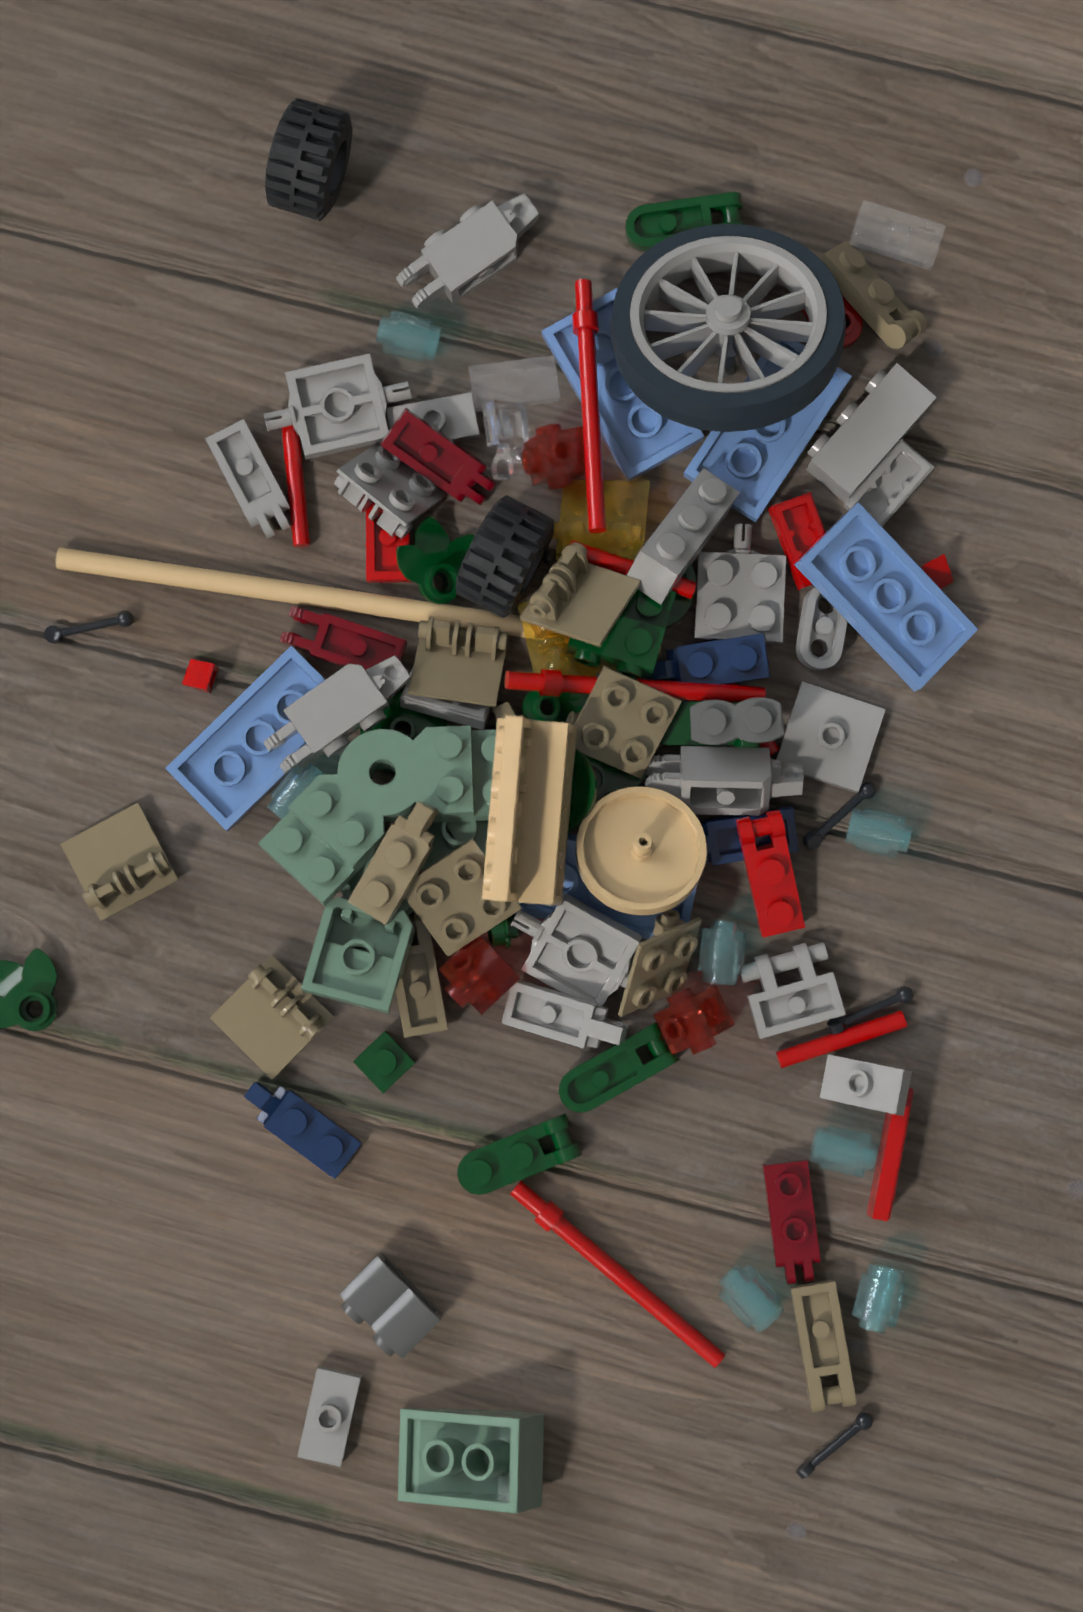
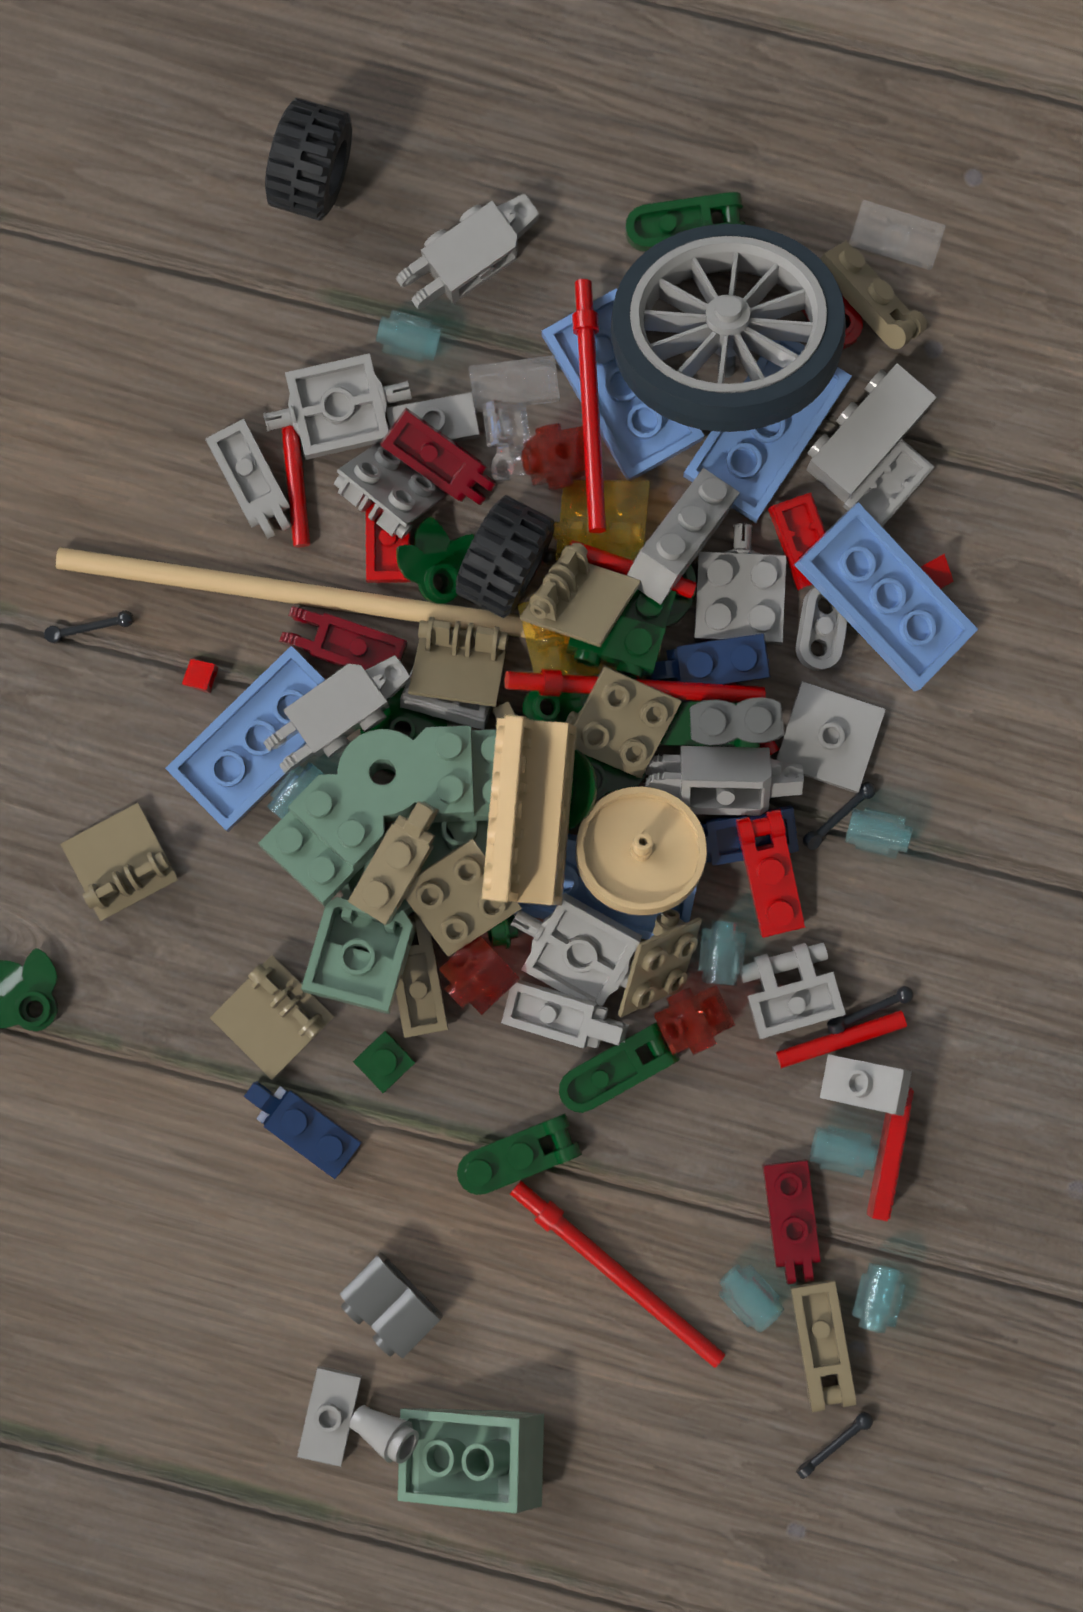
(386, 1434): none -> light grey cone

